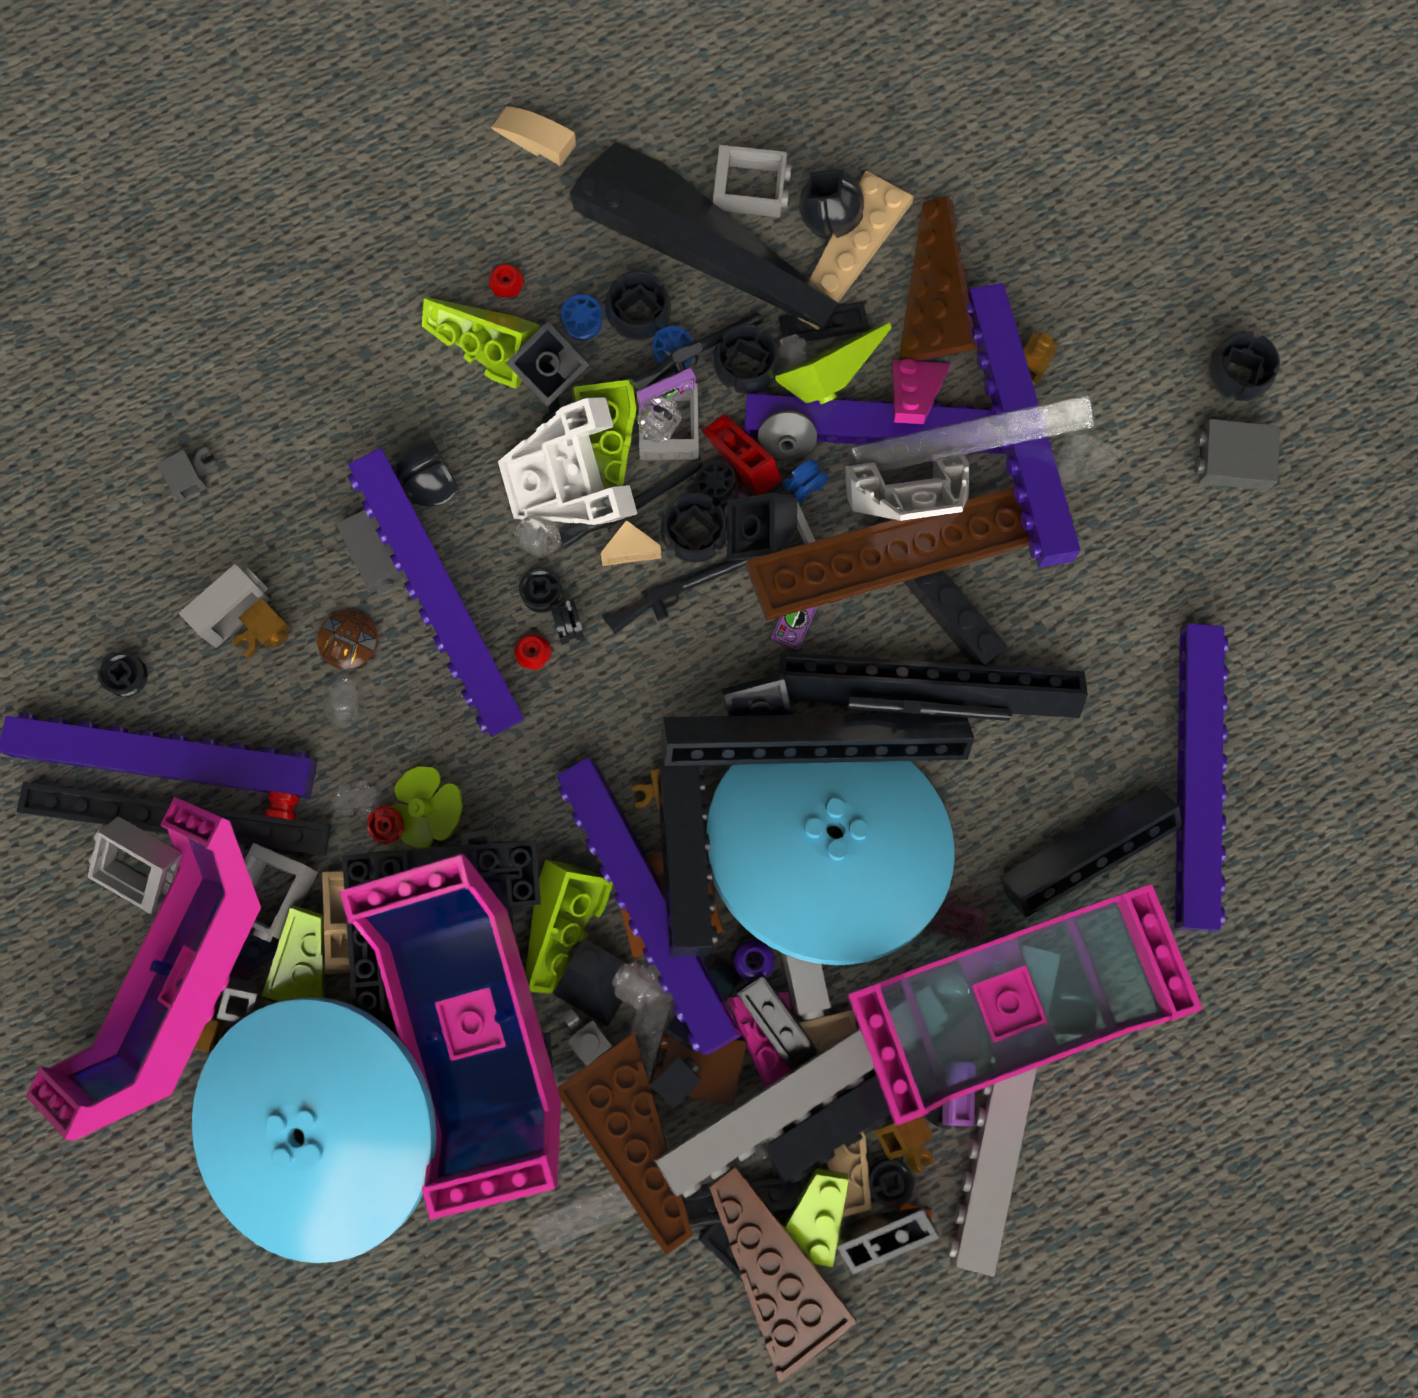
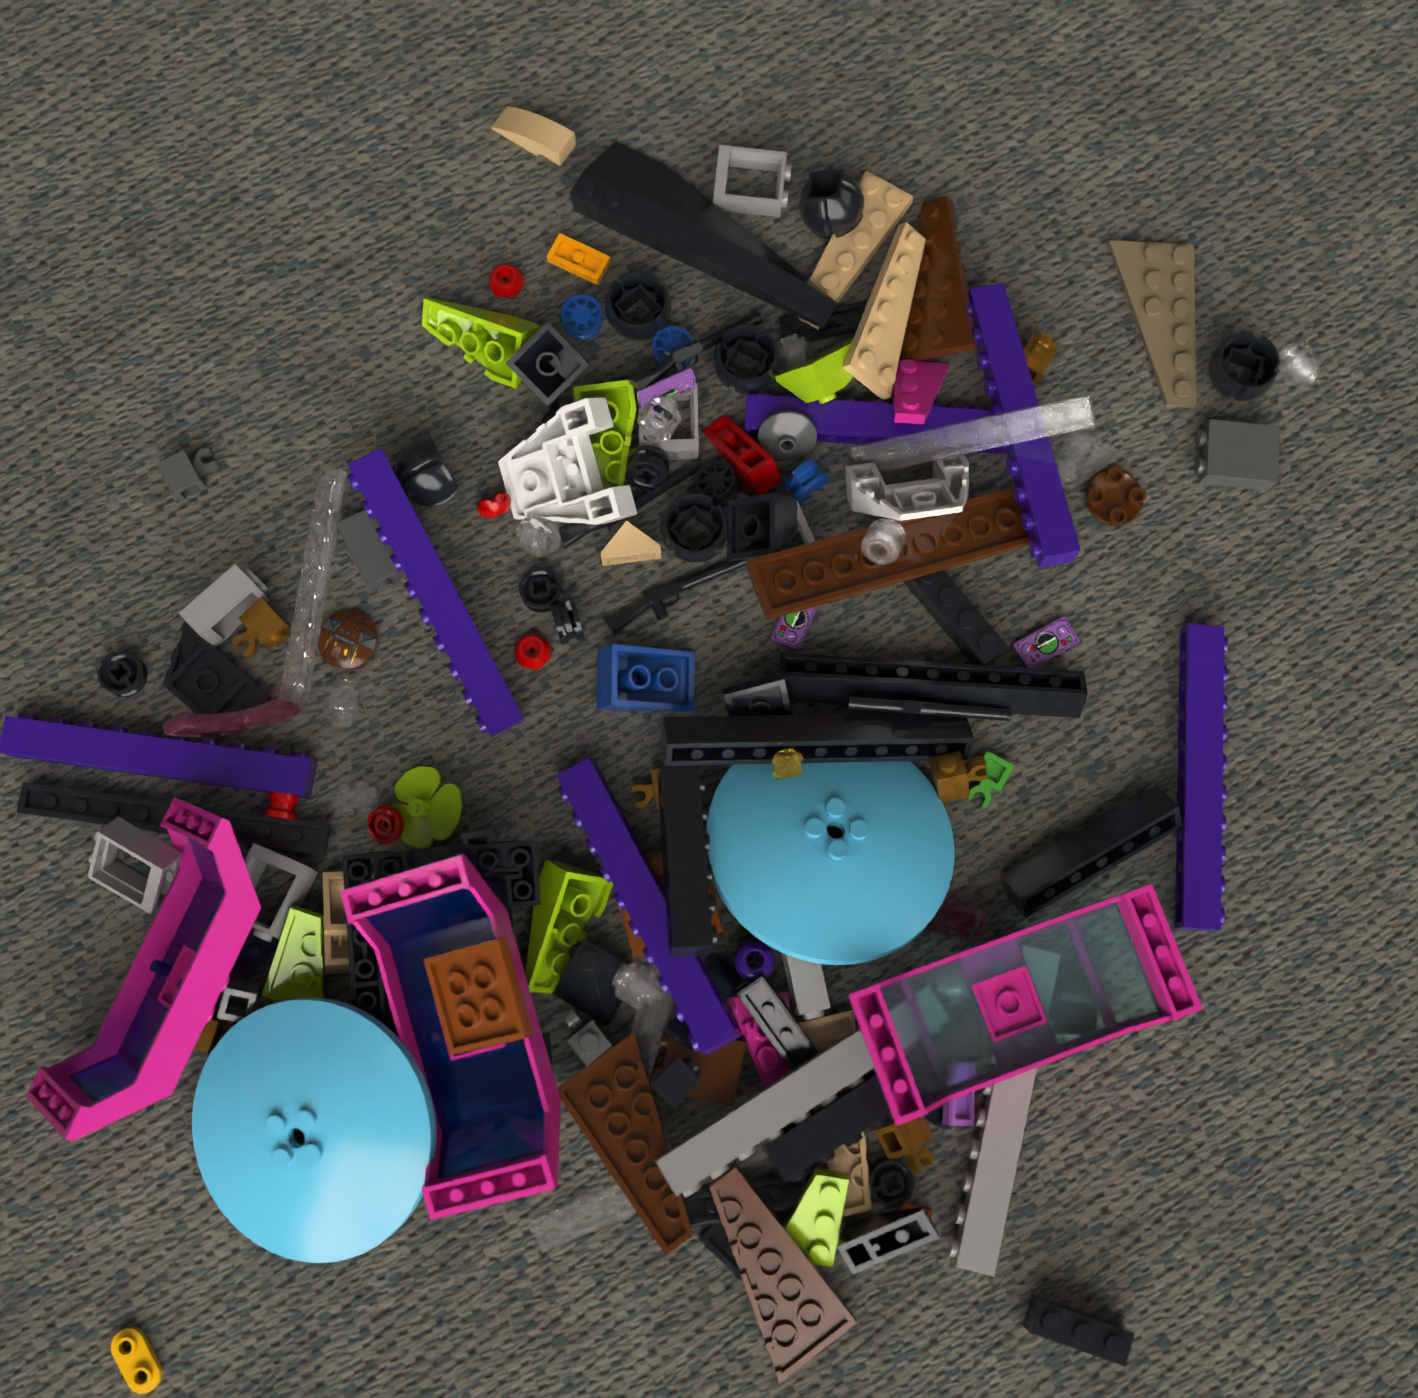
(138, 1359): none -> yellow plate
(209, 680): none -> black wing
(232, 722): none -> clear pink tile
(313, 586): none -> clear plate
(478, 996): none -> dark orange plate
(494, 505): none -> red plate
(578, 259): none -> light orange plate
(645, 469): none -> black wheel
(645, 679): none -> blue slope
(787, 764): none -> clear yellow plate
(882, 328): none -> tan wing
(883, 541): none -> clear head
(952, 776): none -> pearl gold brick
(998, 772): none -> bright green plate
(1045, 643): none -> tile
(1078, 1330): none -> black brick
(1114, 497): none -> reddish brown dish
(1162, 302): none -> dark tan wing
(1299, 363): none -> clear head

